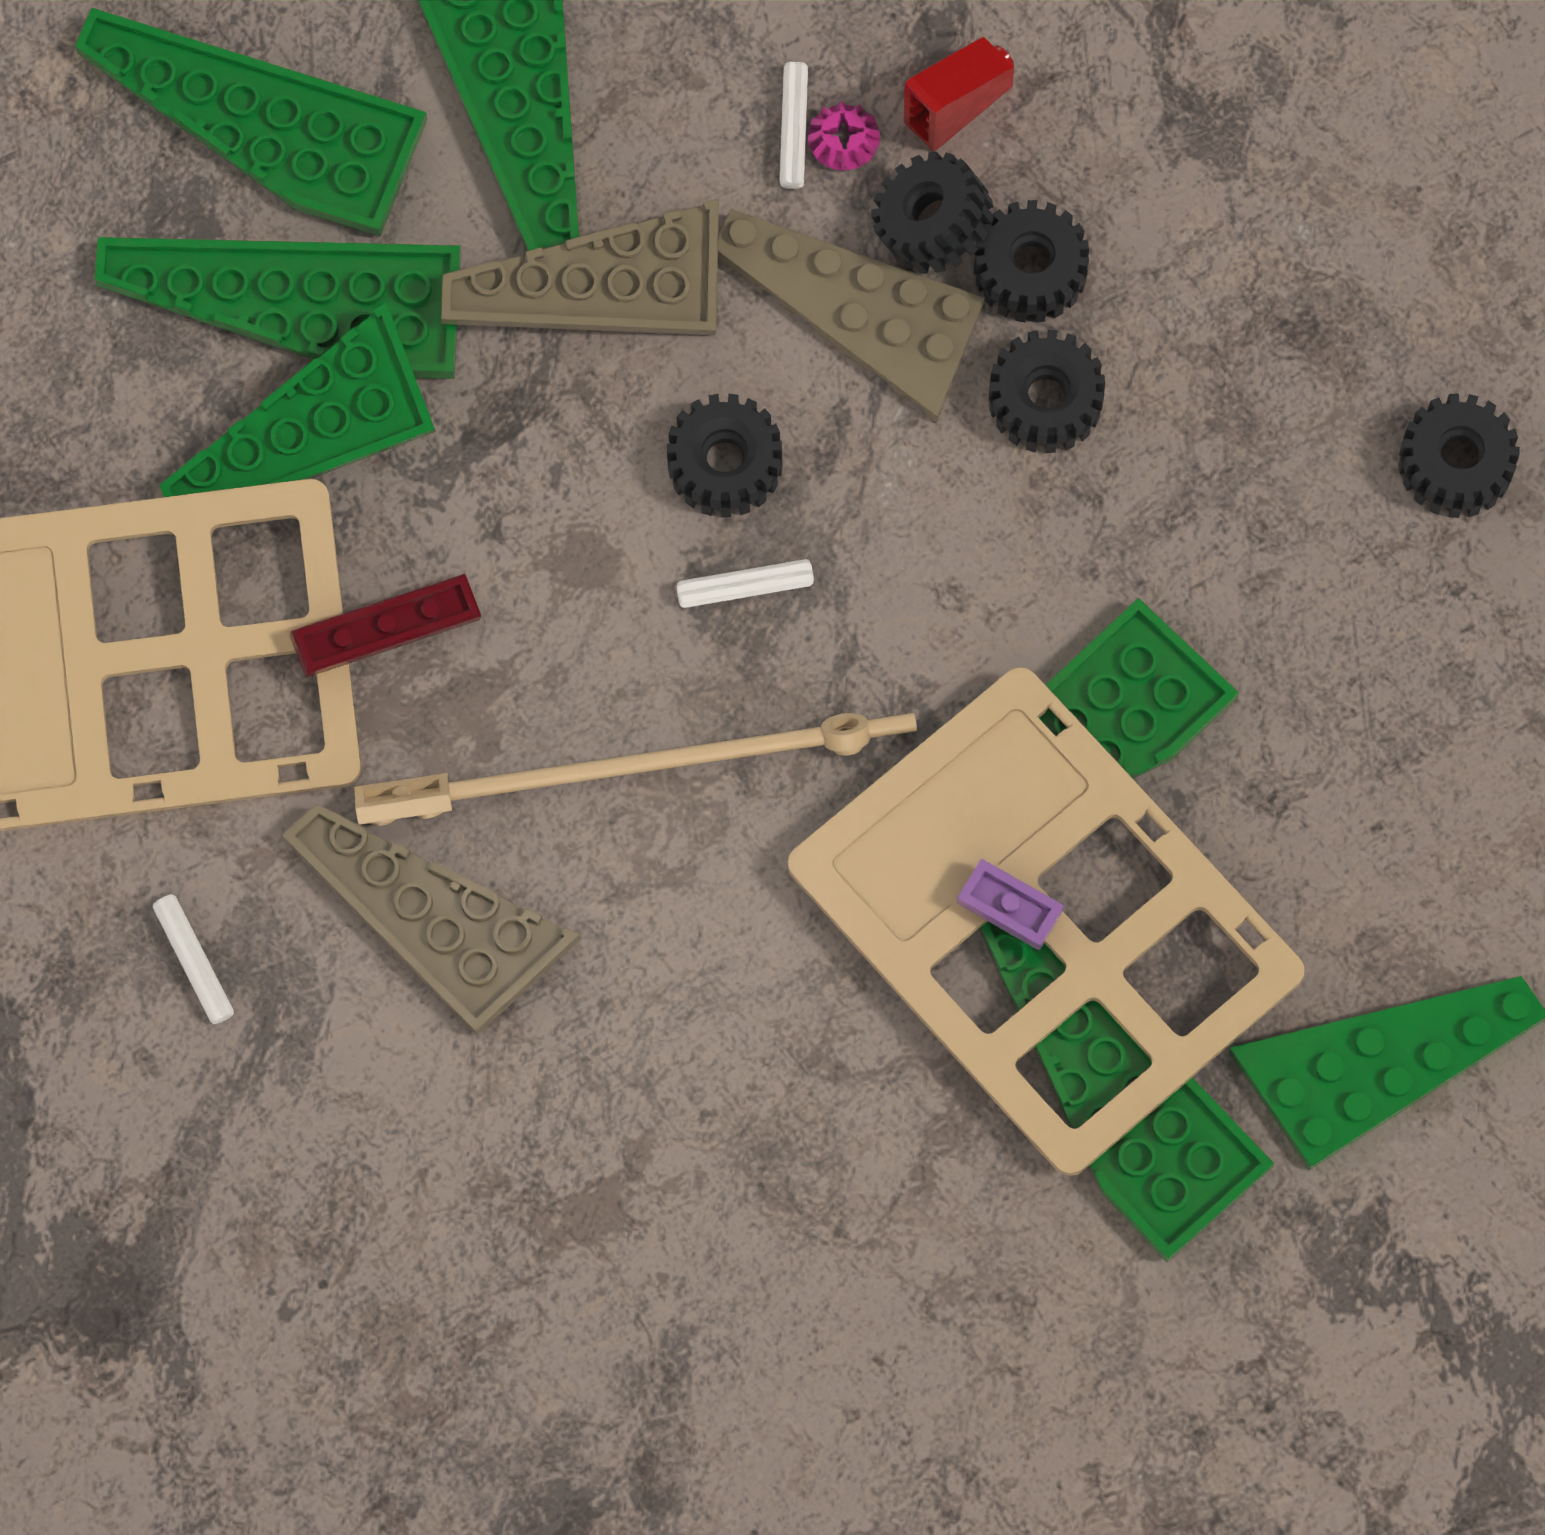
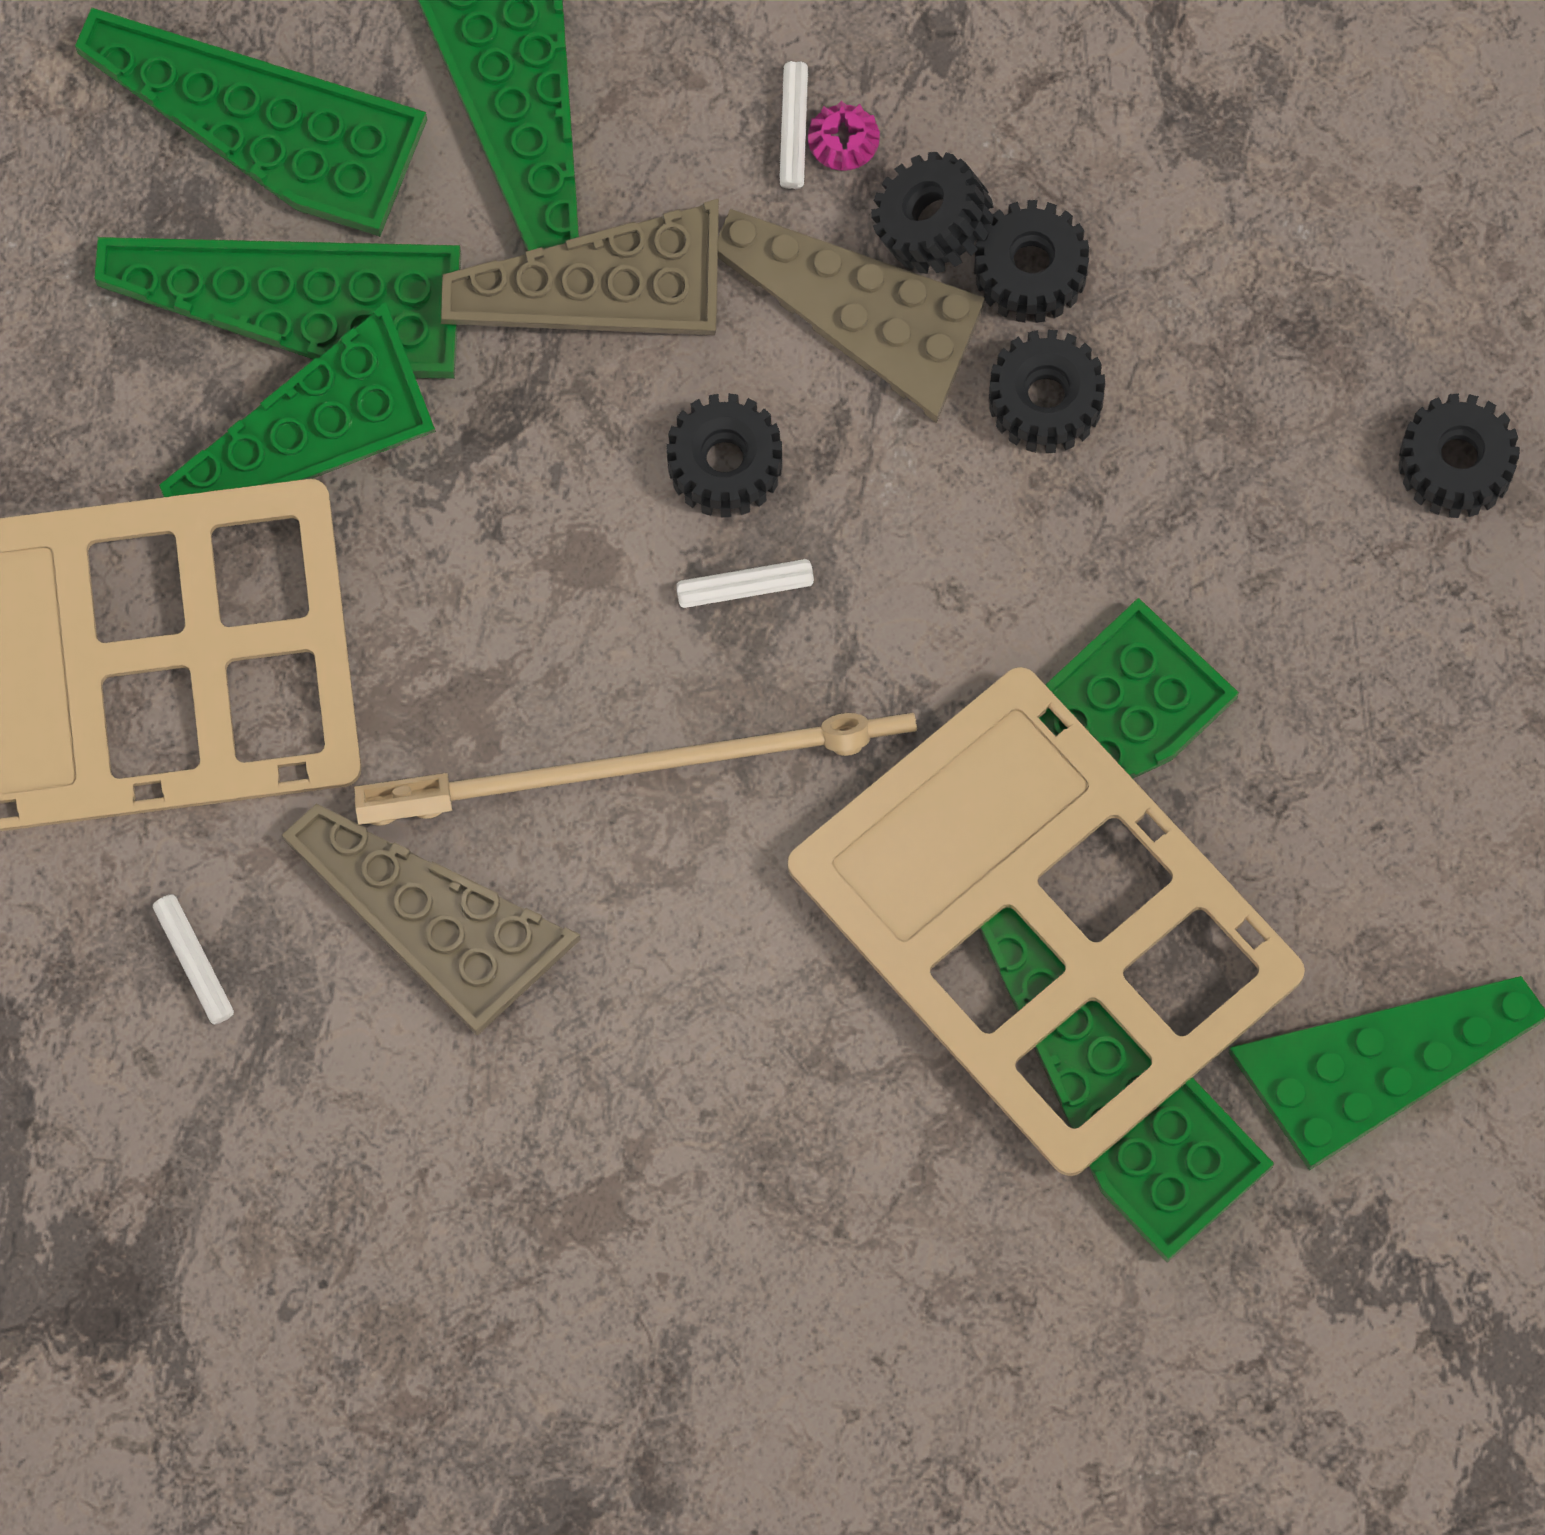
(385, 625): dark red tile -> none
(956, 91): red slope -> none
(1010, 904): medium lavender plate -> none

